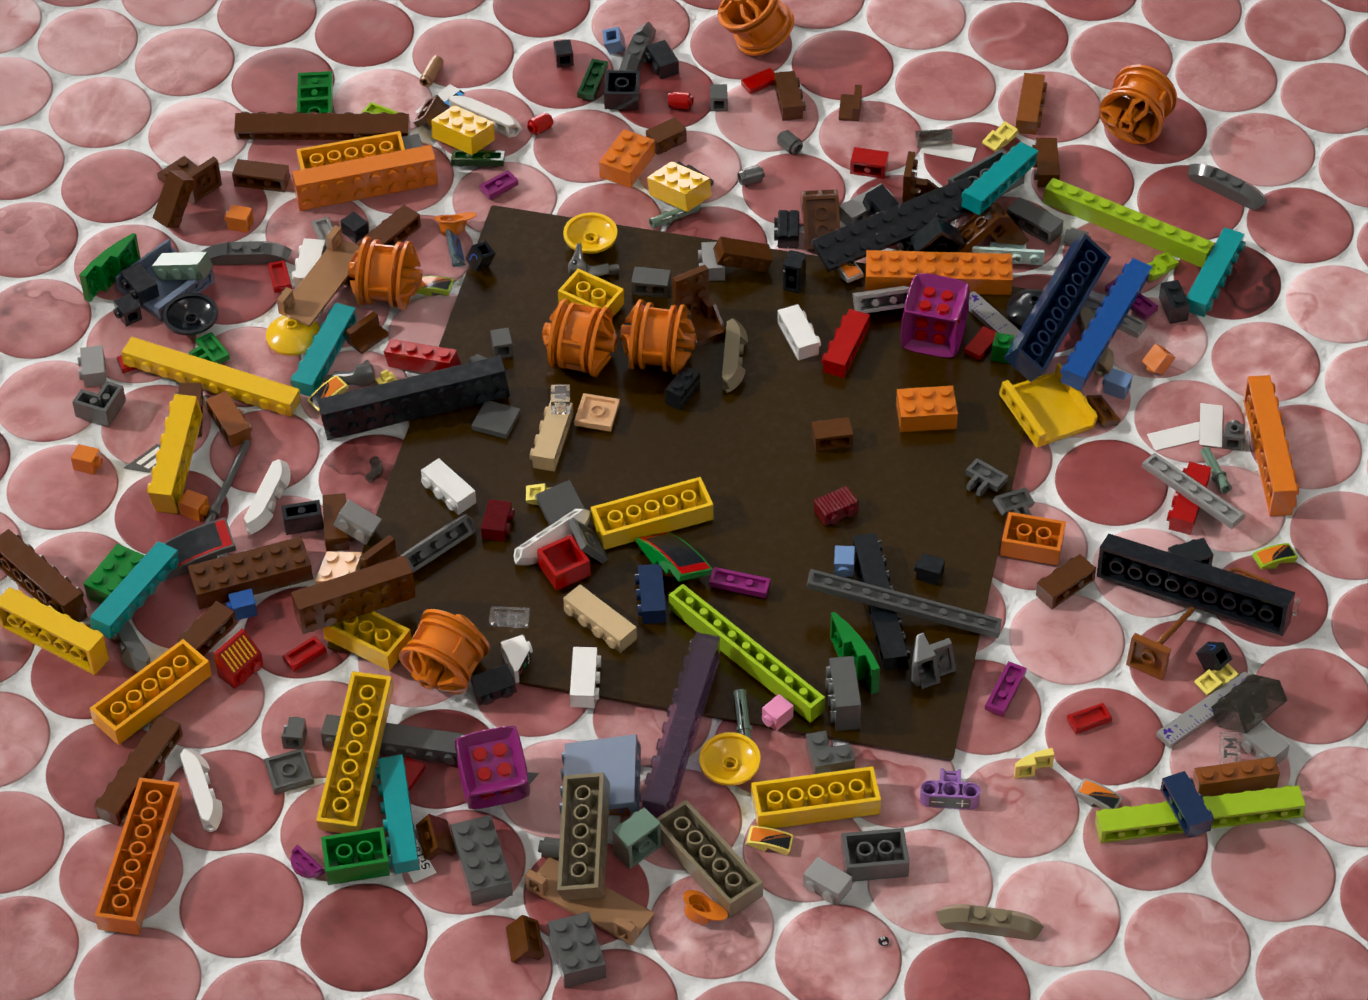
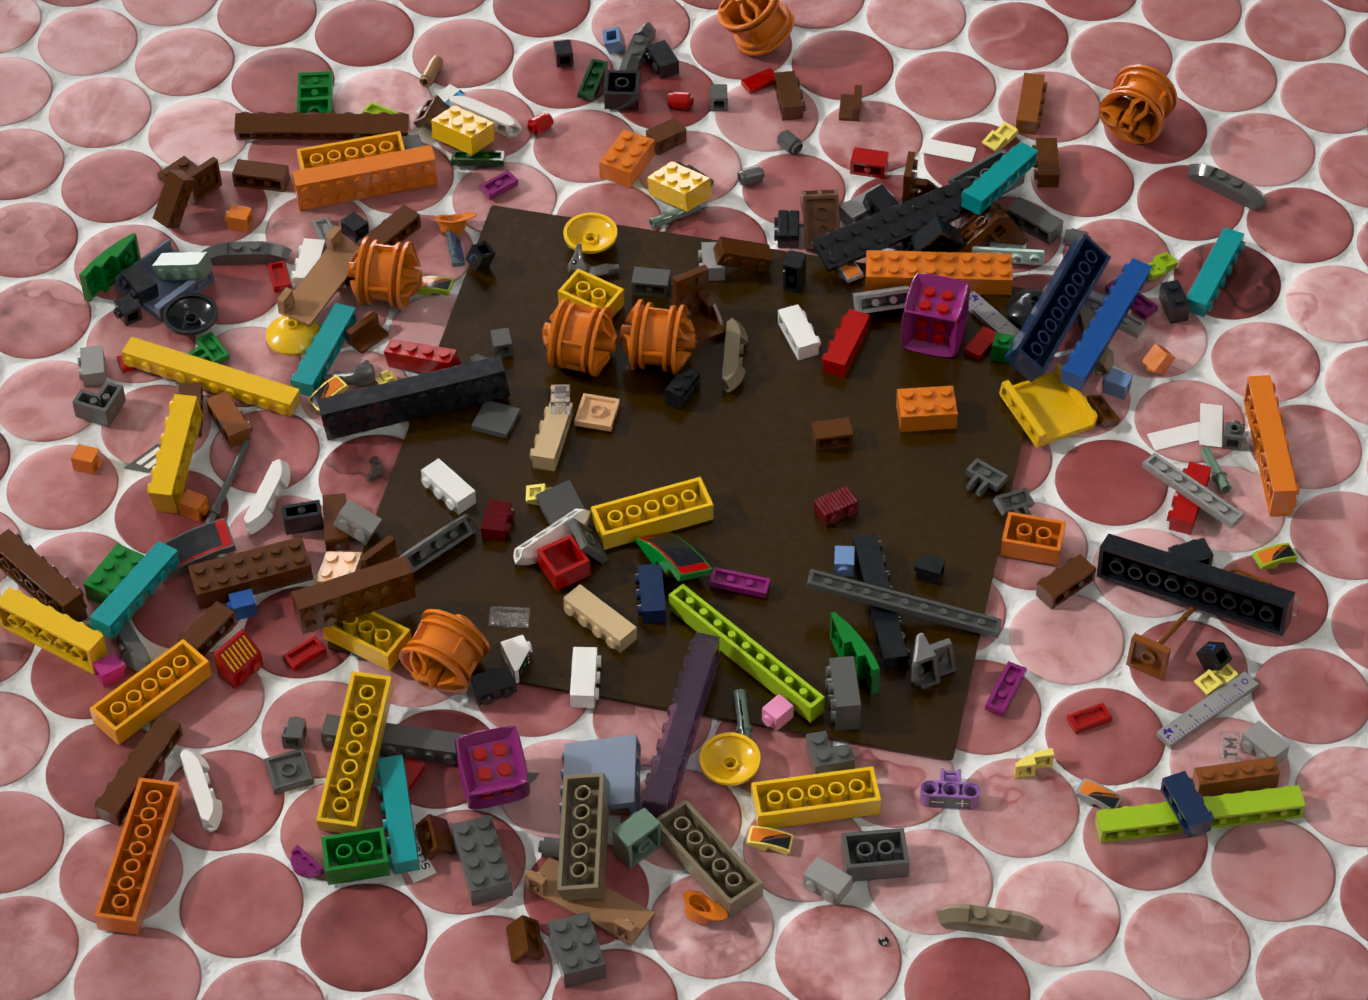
(109, 669): none -> dark pink brick
(934, 138): clear smoke panel -> none
(1127, 222): lime brick -> none
(1249, 703): clear smoke brick -> none

